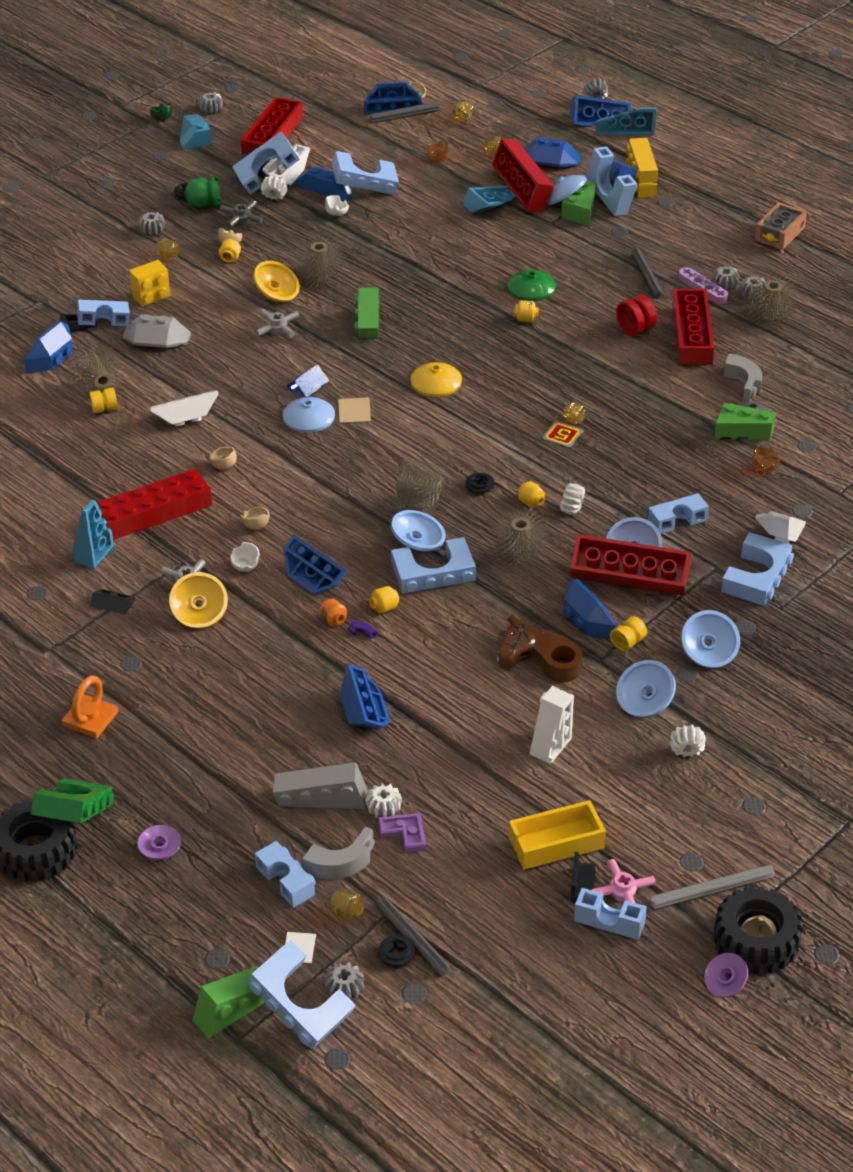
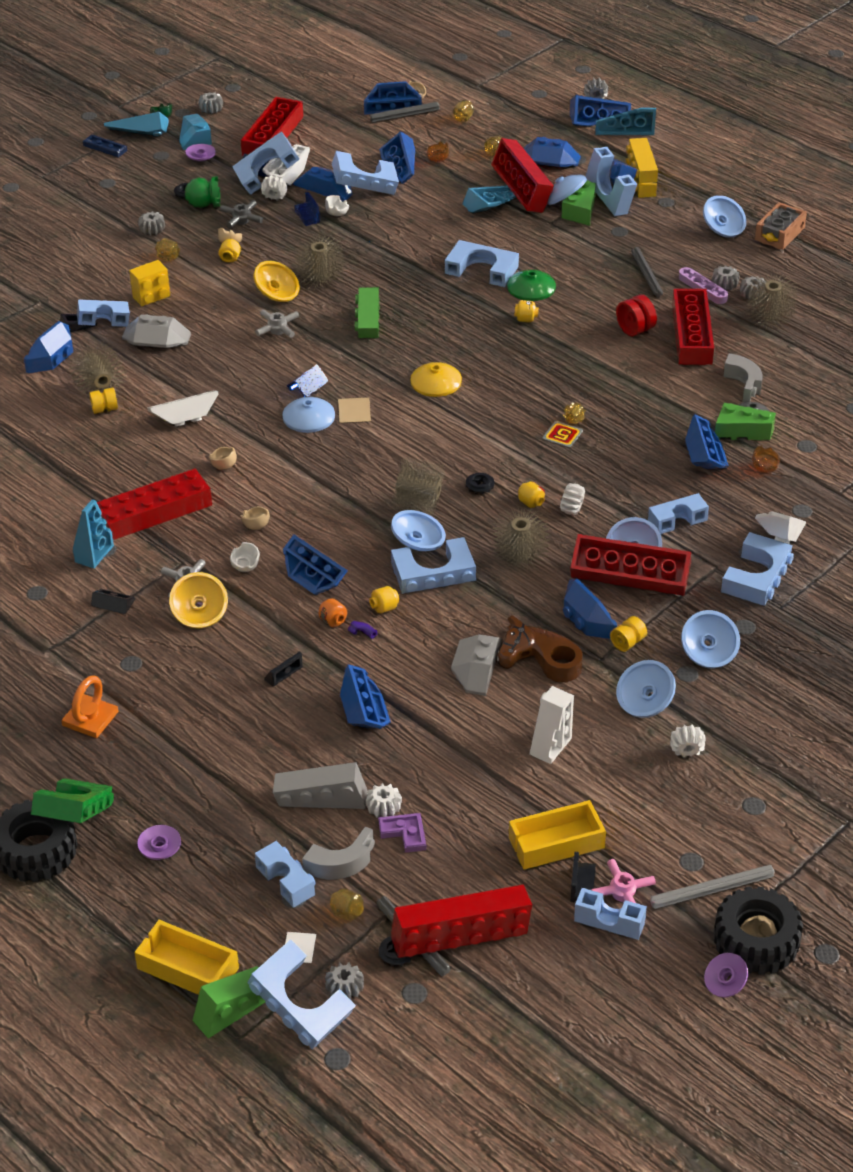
(105, 146): none -> dark blue tile
(148, 124): none -> dark azure wedge
(184, 957): none -> yellow piece
(200, 152): none -> medium lavender dish
(284, 669): none -> black slope
(308, 211): none -> clear blue panel
(401, 152): none -> blue wedge
(461, 921): none -> red brick
(468, 253): none -> light blue arch
(475, 662): none -> light grey wedge
(704, 445): none -> blue wedge
(724, 216): none -> light blue dish

